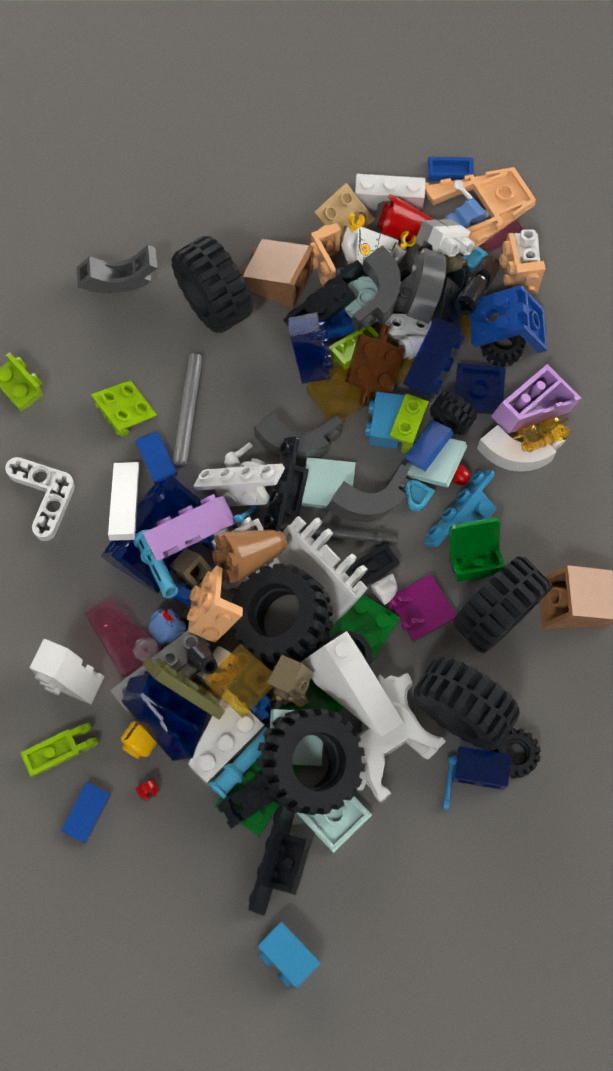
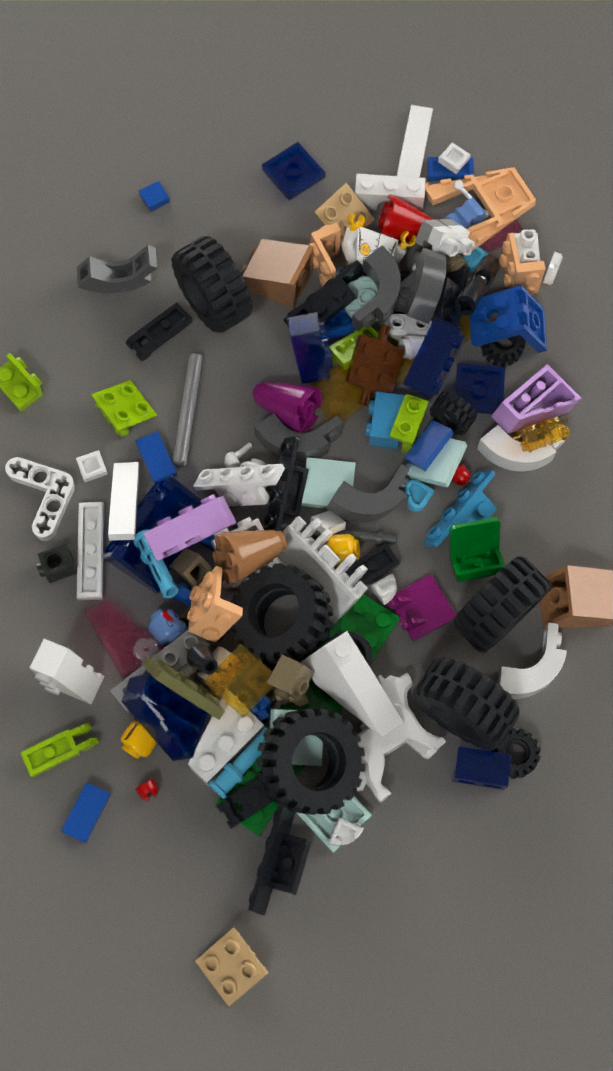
(66, 568): none -> pearl dark grey brick
(90, 548): none -> white tile
(91, 466): none -> white tile
(154, 196): none -> blue tile
(159, 331): none -> black plate
(231, 966): none -> tan hinge
(238, 519): dark azure hinge -> none
(288, 956): dark azure brick -> none
(290, 403): none -> magenta cone
(293, 171): none -> clear blue plate
(330, 521): none -> white tile
(343, 546): none -> yellow head
(344, 833): none -> white tile
(415, 141): none -> white tile
(452, 761): dark azure hinge -> none
(454, 158): none -> white tile
(532, 680): none -> white arch
(553, 268): none -> white tile

